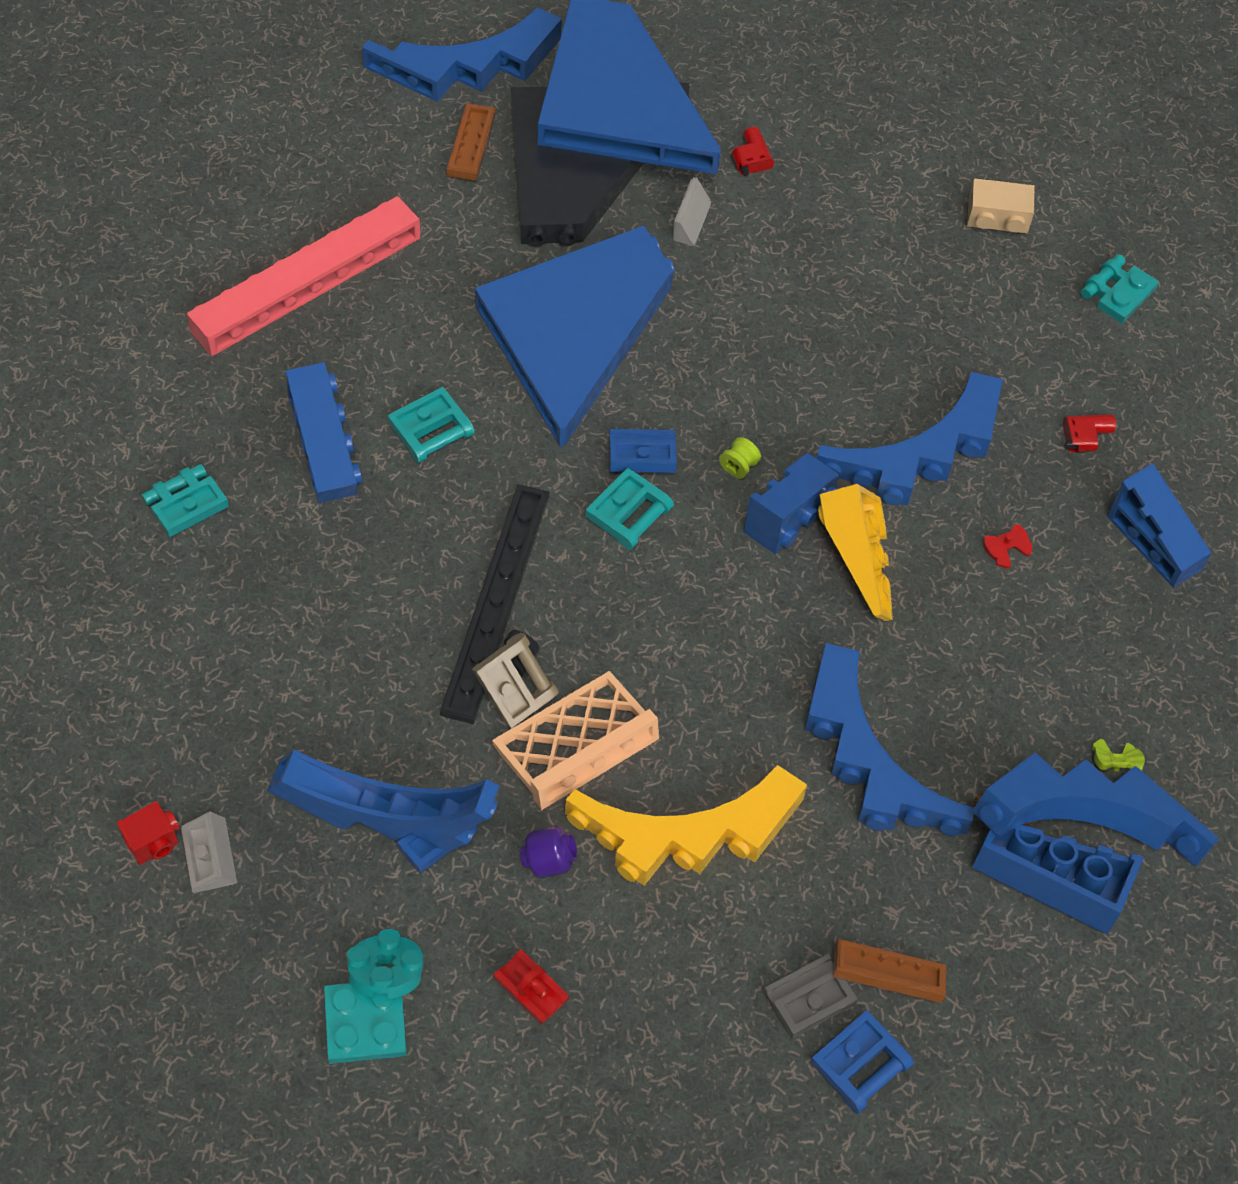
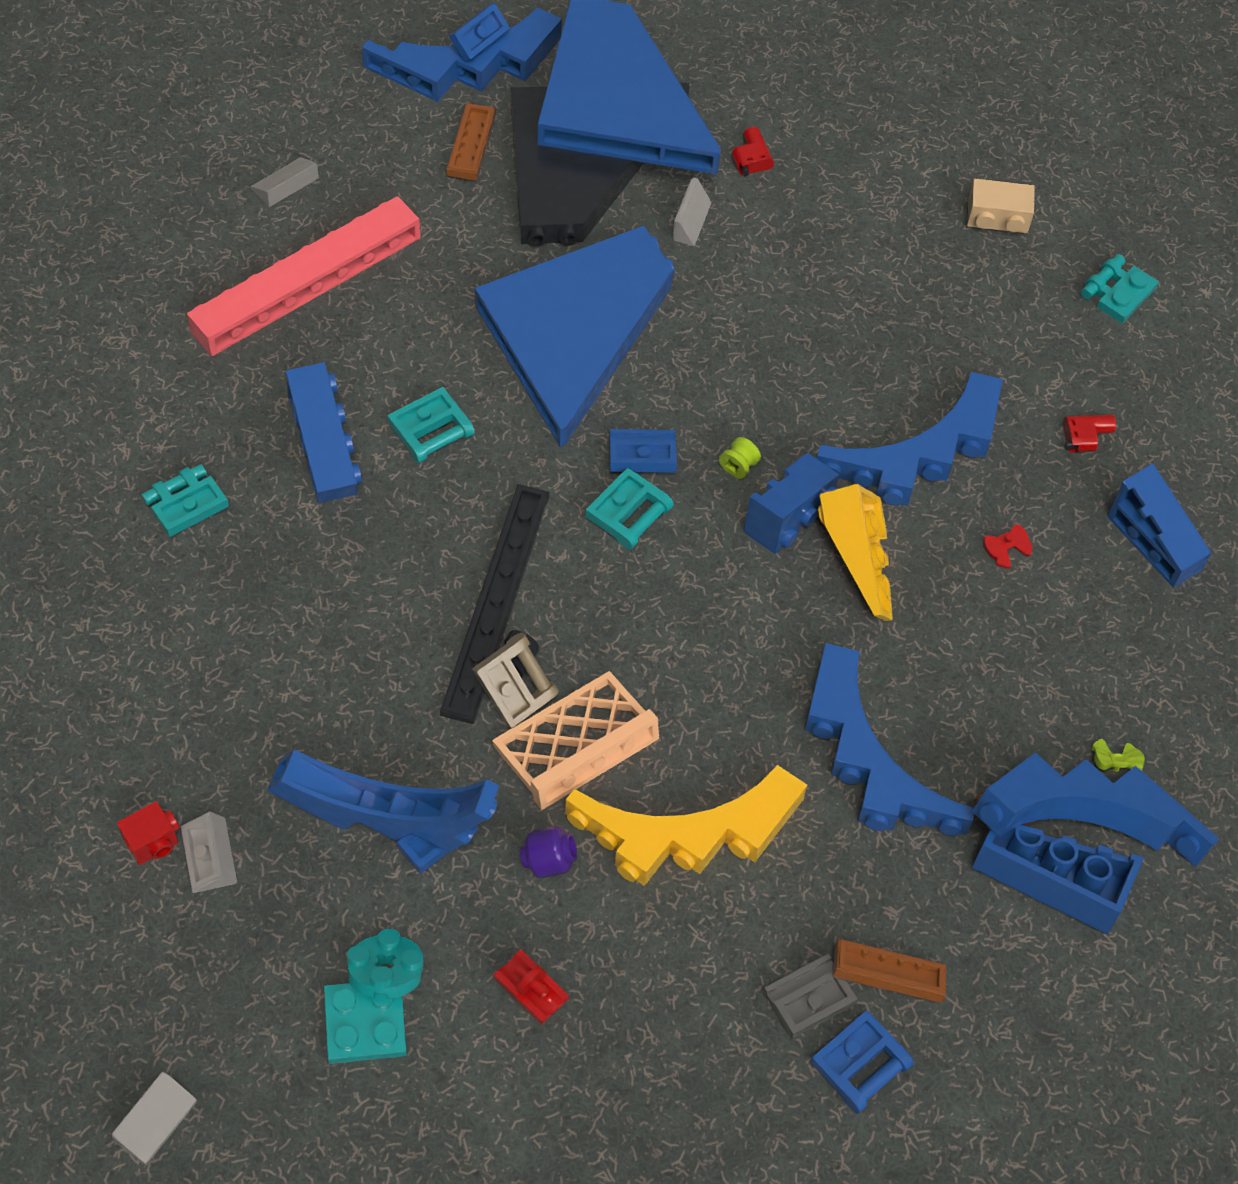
(153, 1118): none -> light grey slope
(286, 181): none -> light grey slope
(479, 32): none -> blue plate

